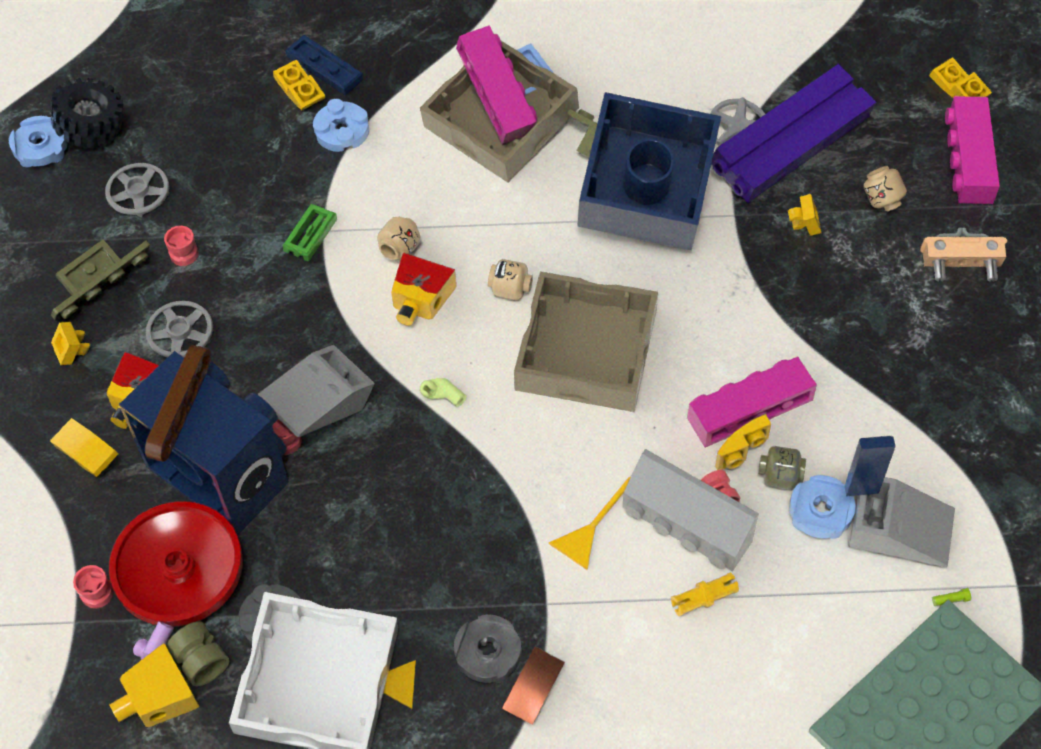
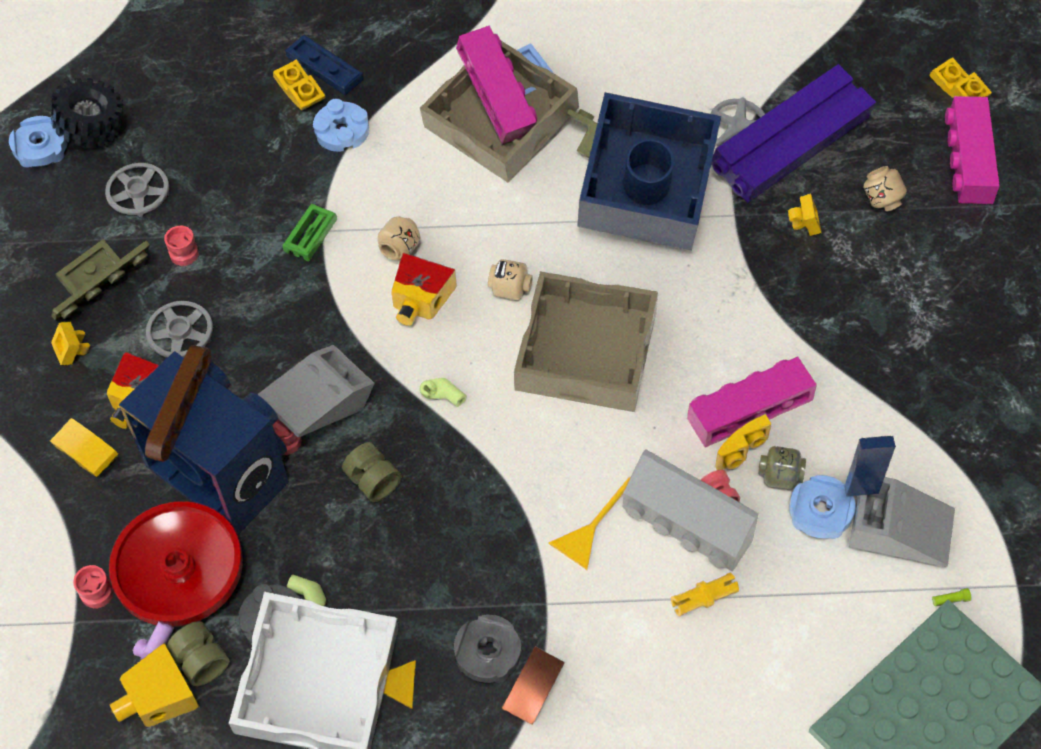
(311, 590): none -> yellowish green arm
(371, 471): none -> olive wheel
(967, 251): light nougat piece -> none

